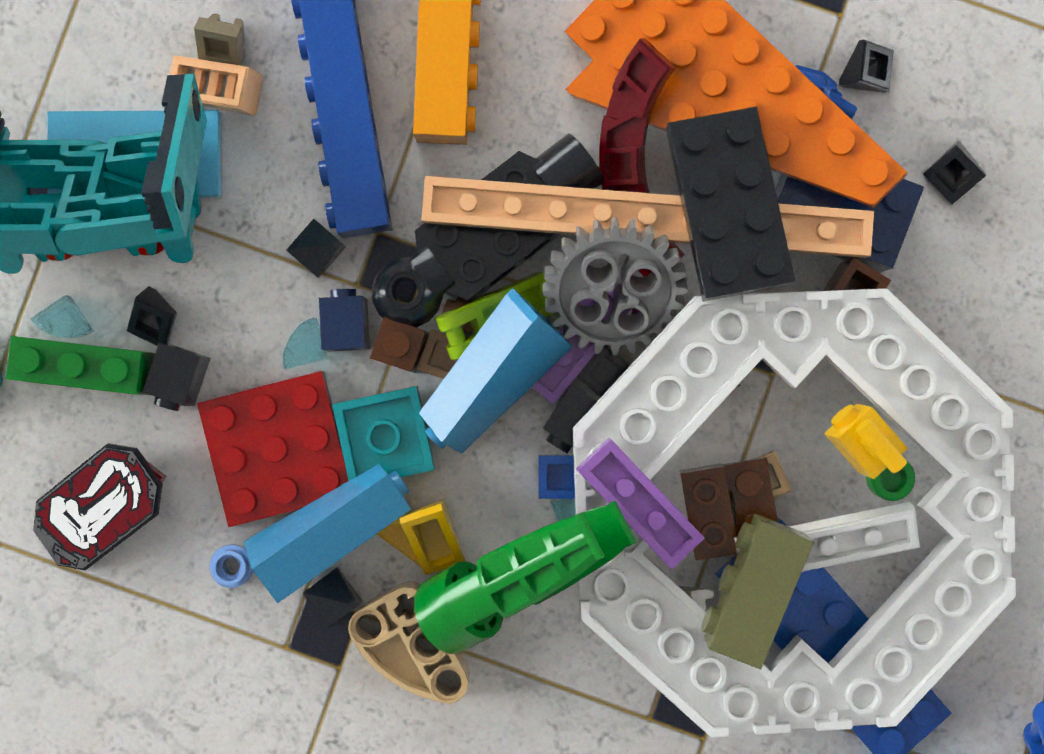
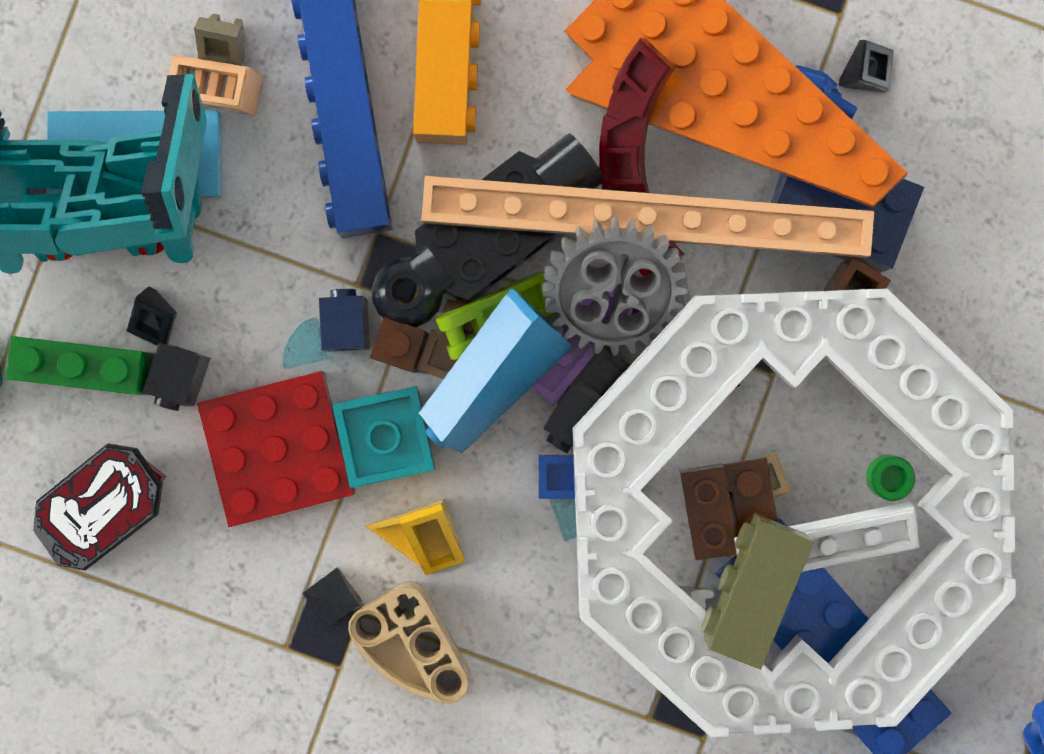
(63, 319): clear light blue tile -> none
(220, 572): light blue plate -> none
(316, 248): black slope -> none
(325, 531): dark azure slope -> none
(471, 600): green piece -> none
(640, 502): medium lavender plate -> none
(730, 204): black plate -> none
(866, 441): yellow brick -> none
(955, 172): black slope -> none

